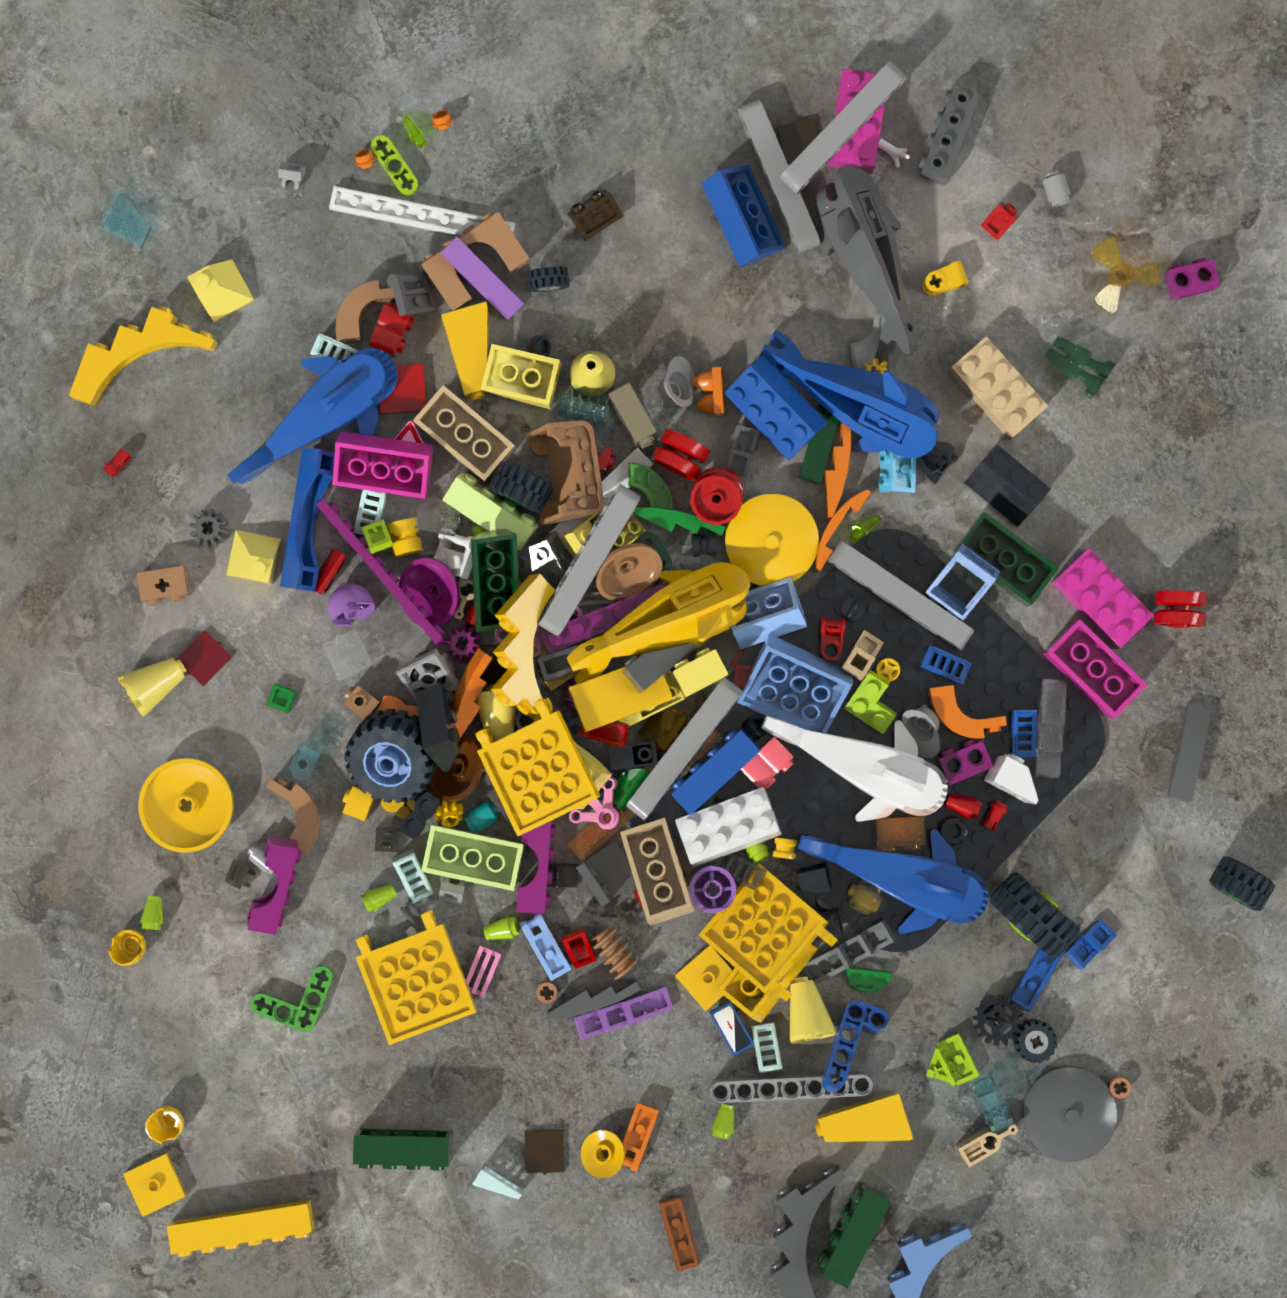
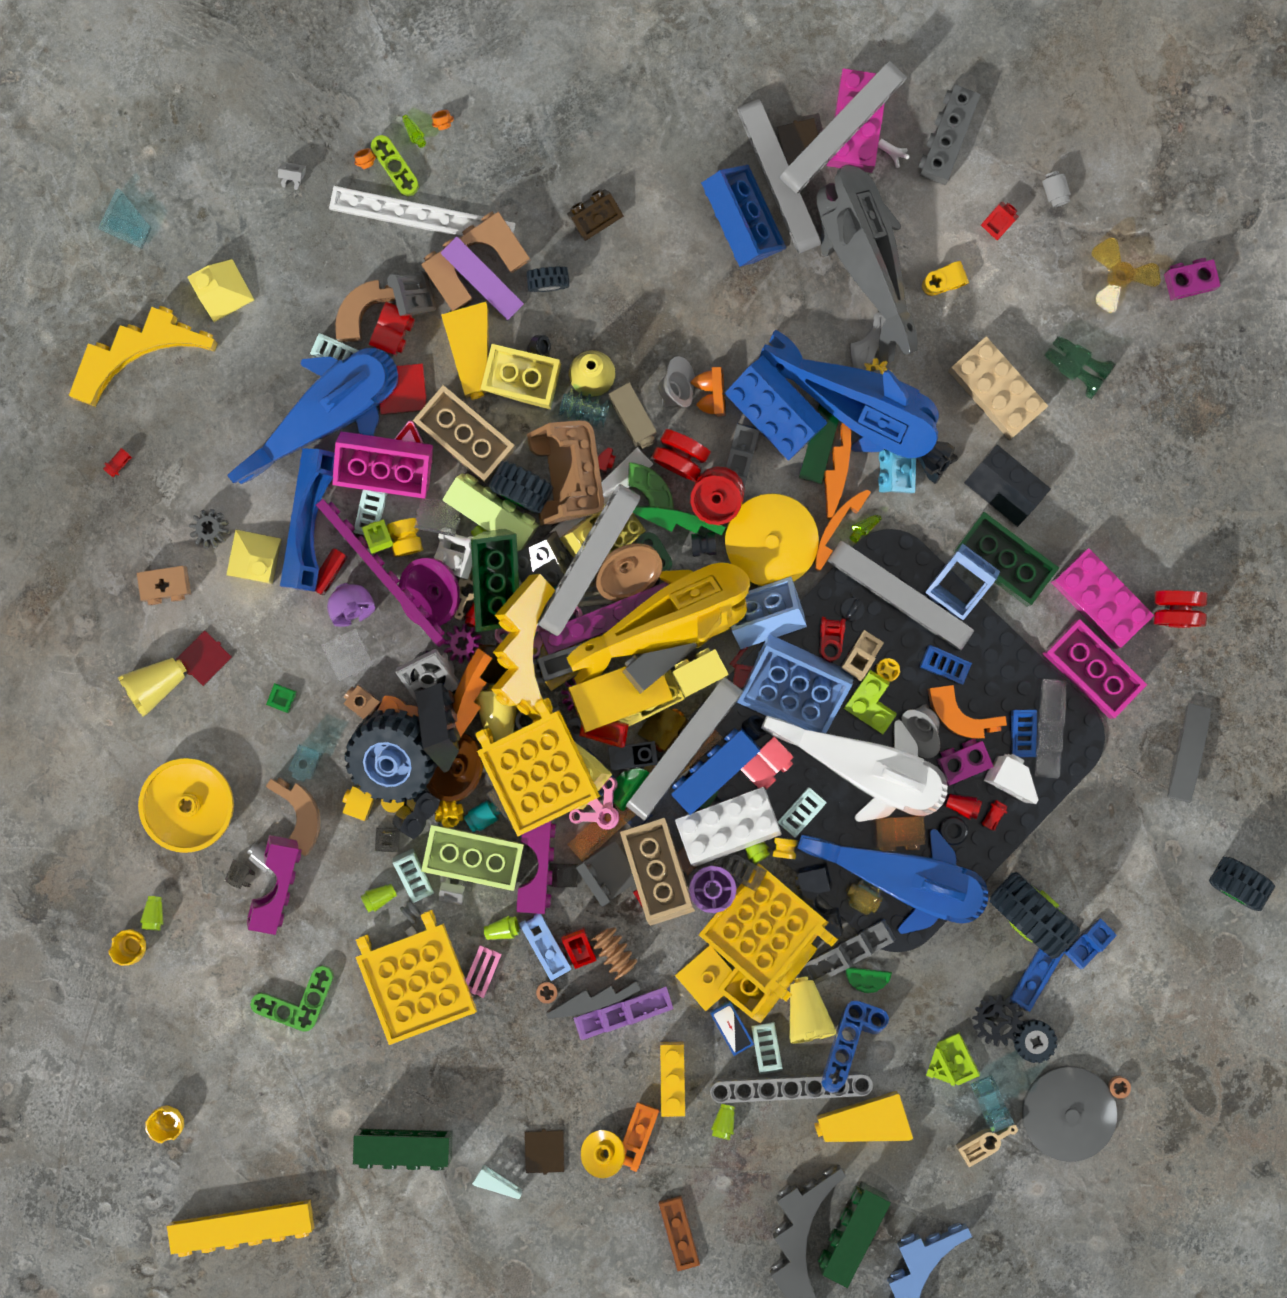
(154, 1184): yellow plate -> none
(672, 1079): none -> yellow brick
(816, 798): none -> light aqua slope

